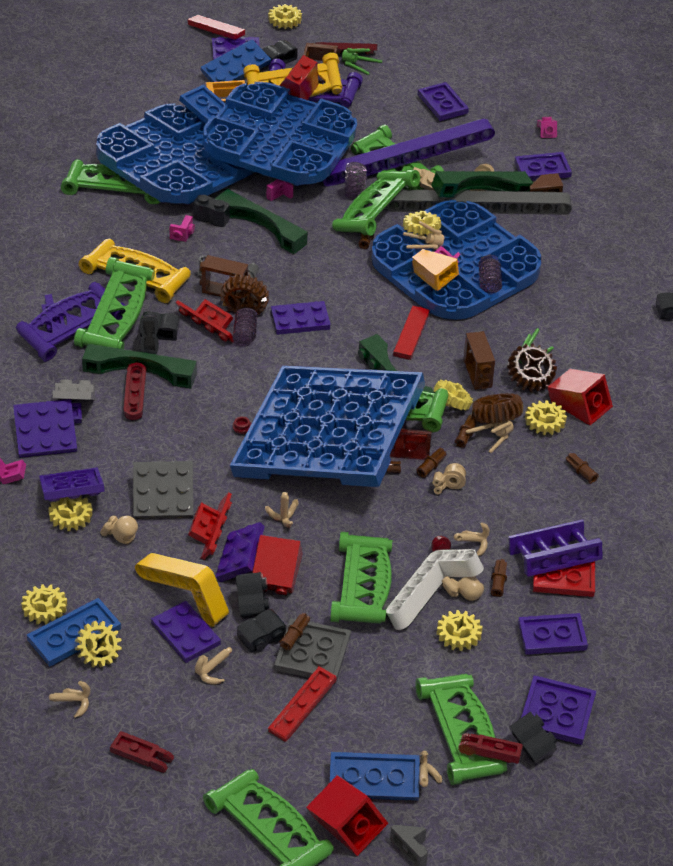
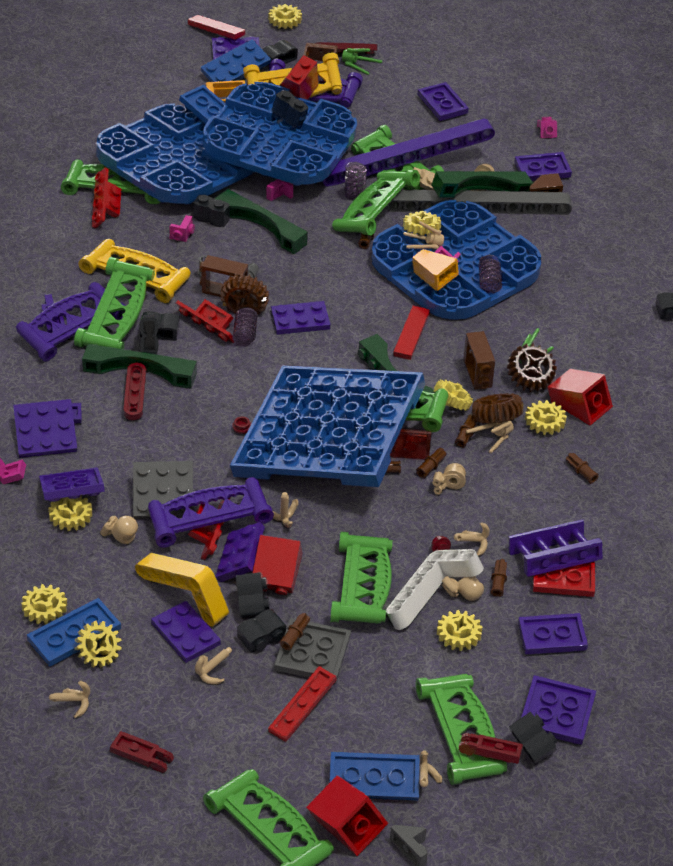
(67, 390): light grey plate -> none
(106, 198): none -> red bracket
(167, 524): none -> dark purple piece
(290, 108): none -> black brick

